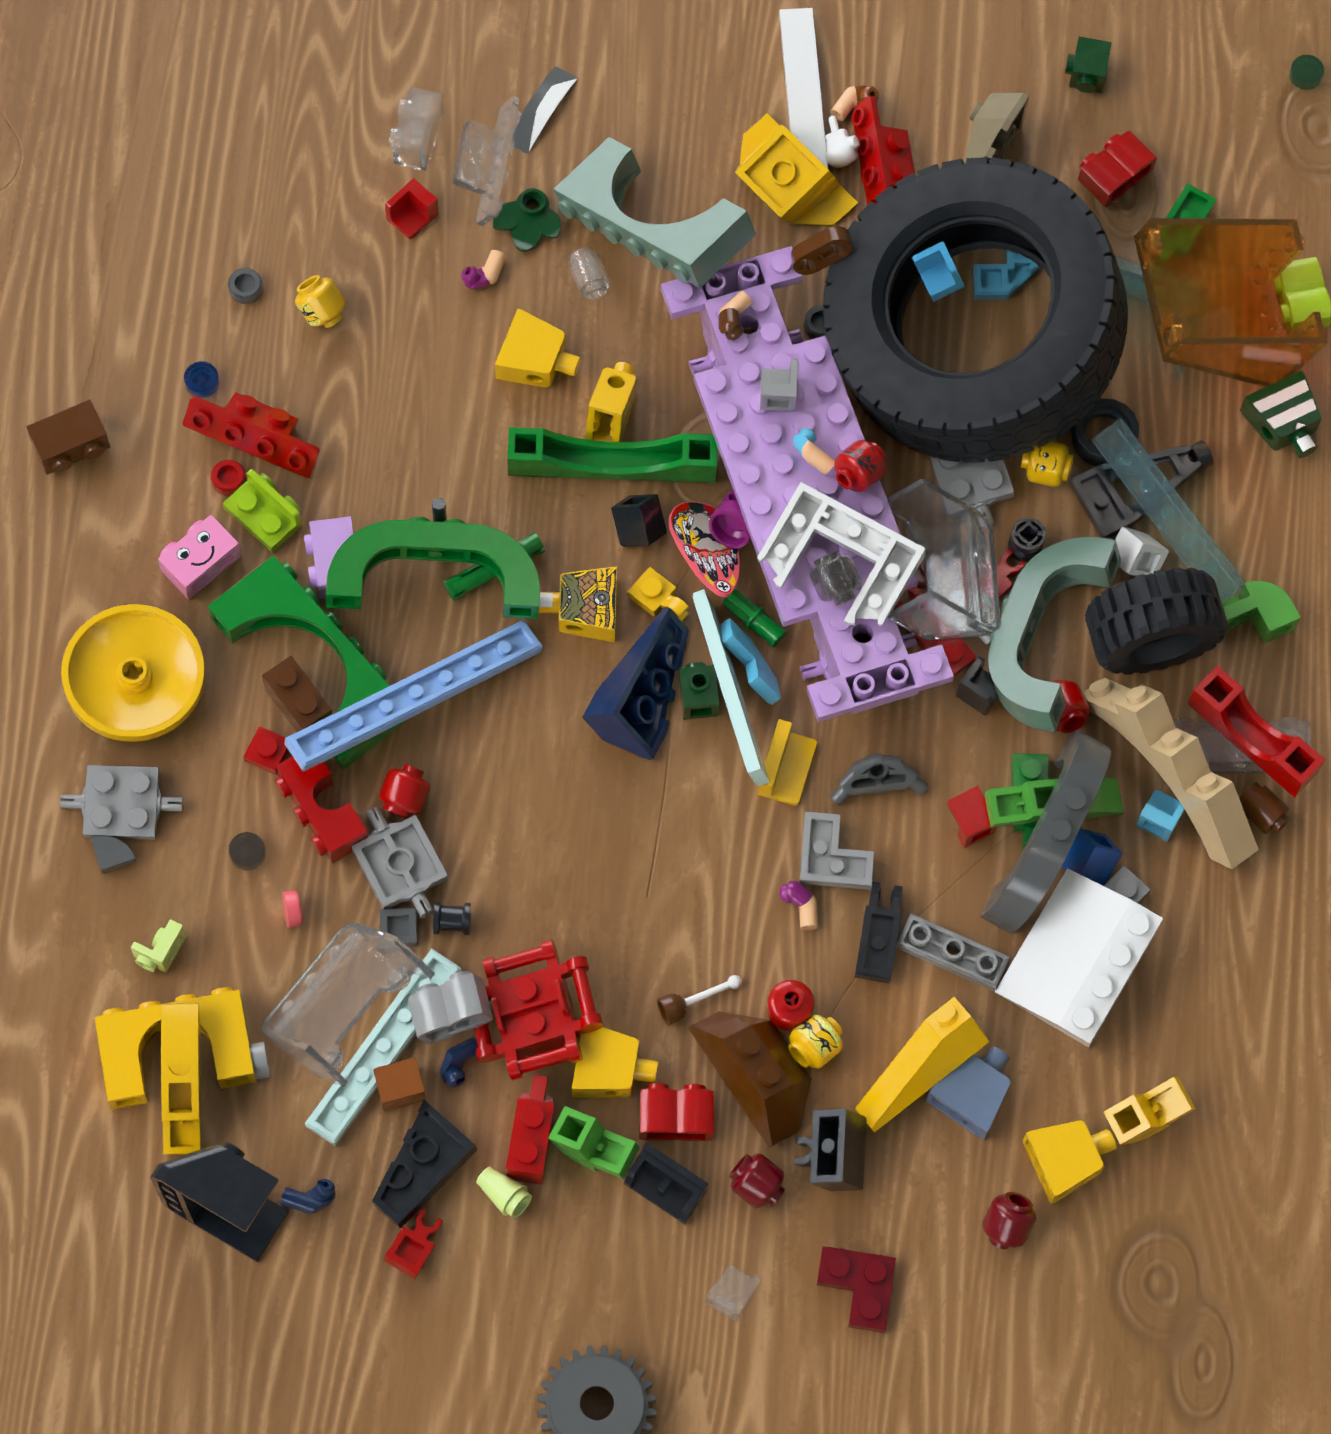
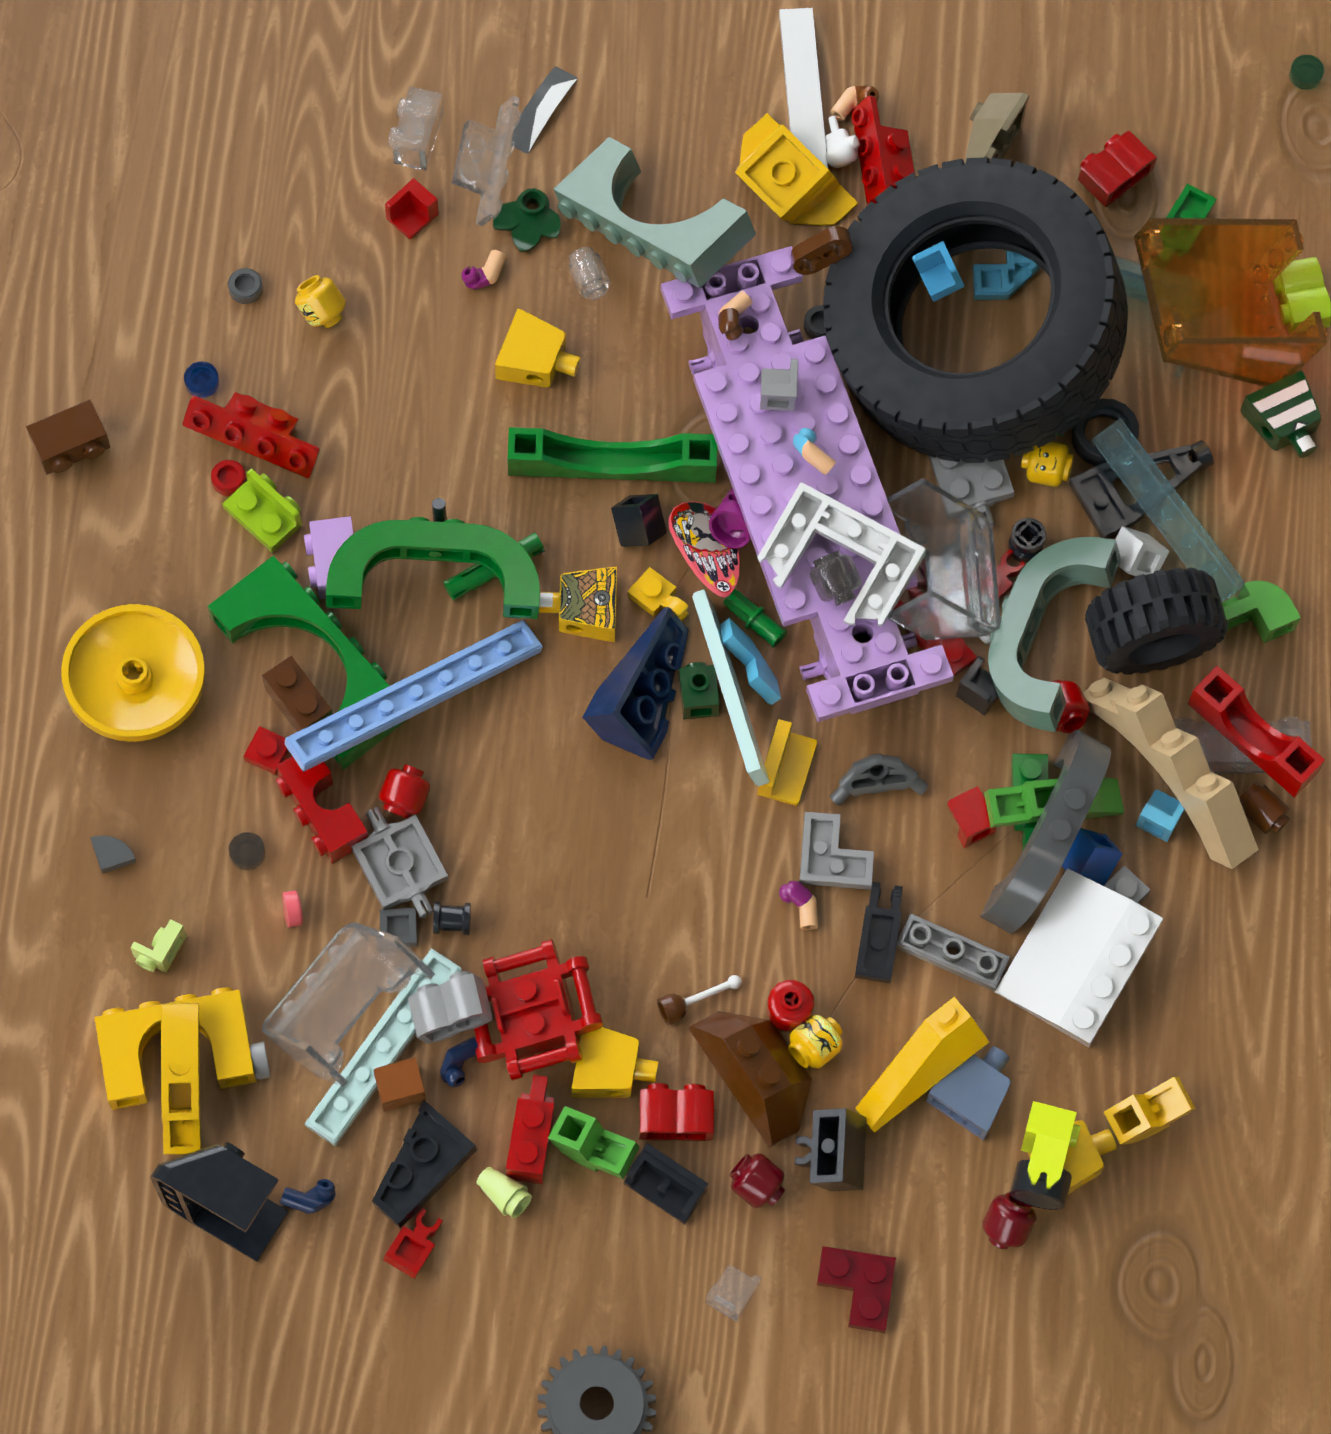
(121, 802): light grey plate -> none
(199, 556): bright pink brick -> none
(612, 396): yellow torso -> none
(860, 466): red head -> none
(1042, 1179): none -> neon yellow piece
(1088, 65): dark green brick -> none

